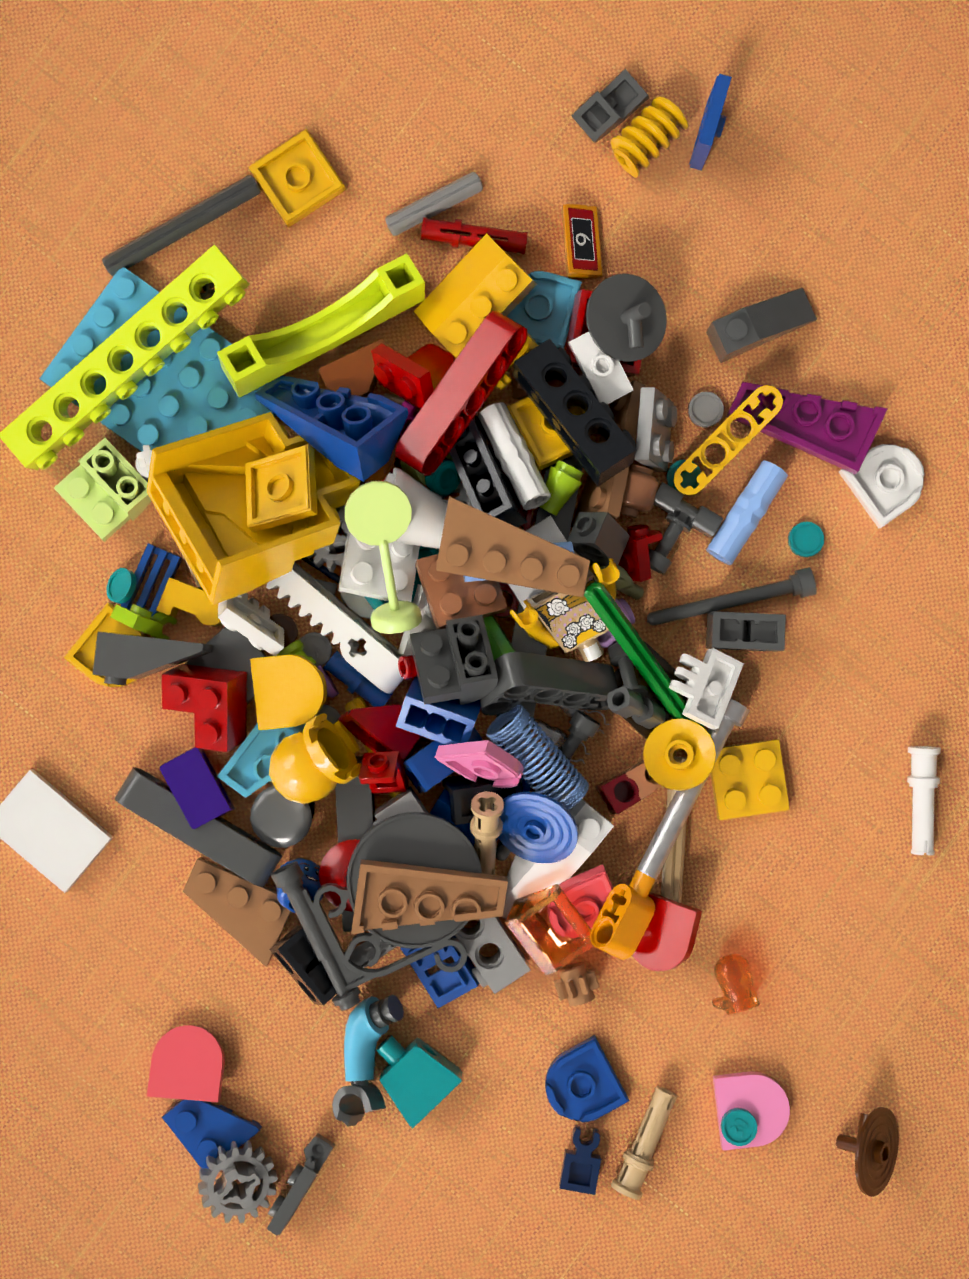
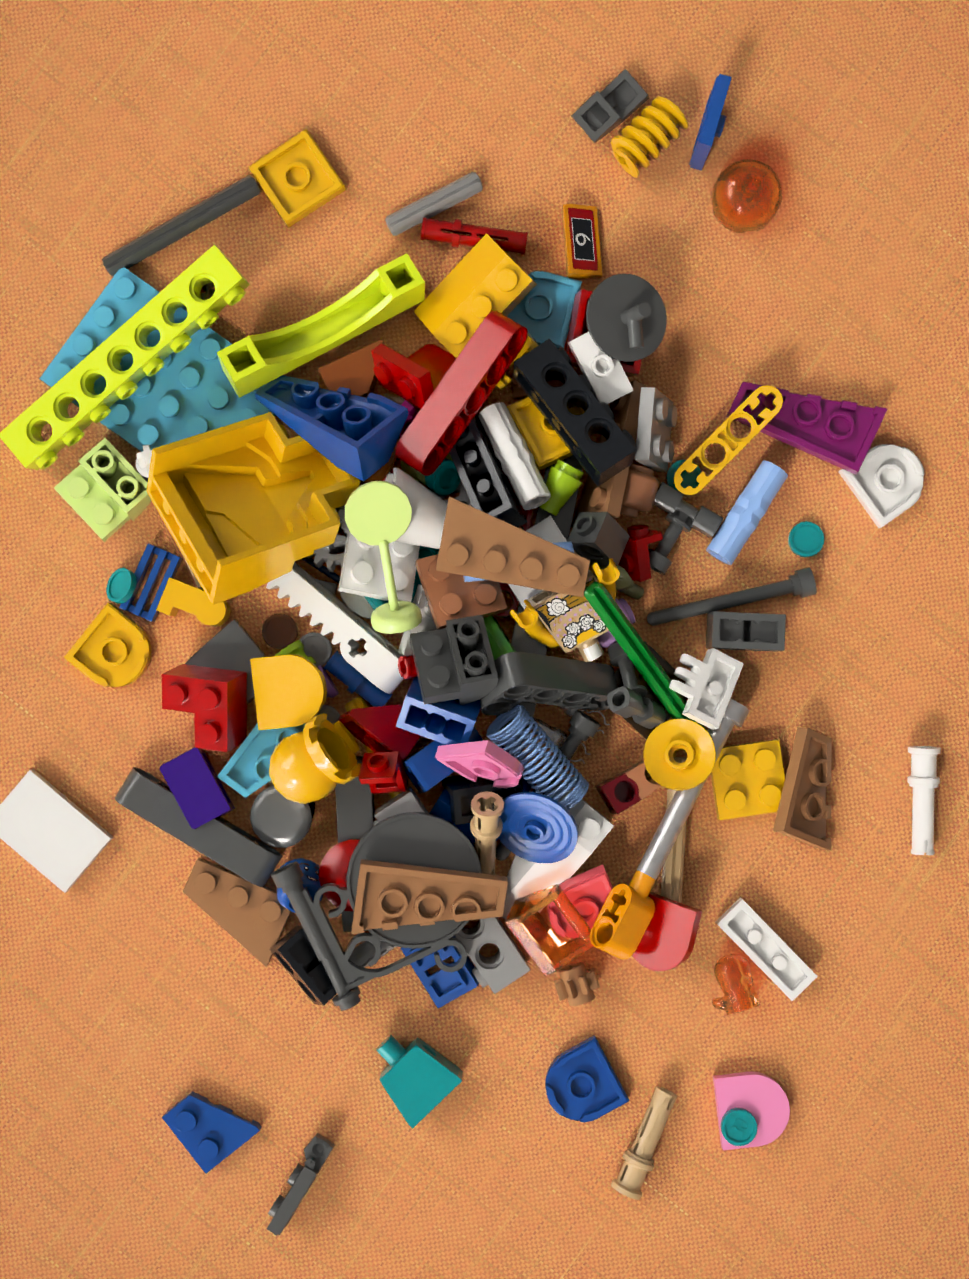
(135, 657): dark grey slope -> none
(141, 620): lime plate -> none
(187, 1065): coral tile -> none
(236, 1198): light grey gear -> none
(252, 622): white hinge -> none
(281, 488): yellow tile -> none
(362, 1031): piece -> none
(580, 1166): dark blue plate -> none
(705, 409): light grey piece -> none
(746, 196): none -> clear orange cylinder
(759, 324): dark grey slope -> none
(766, 949): none -> white plate
(803, 798): none -> medium nougat wing
(874, 1149): reddish brown shield -> none

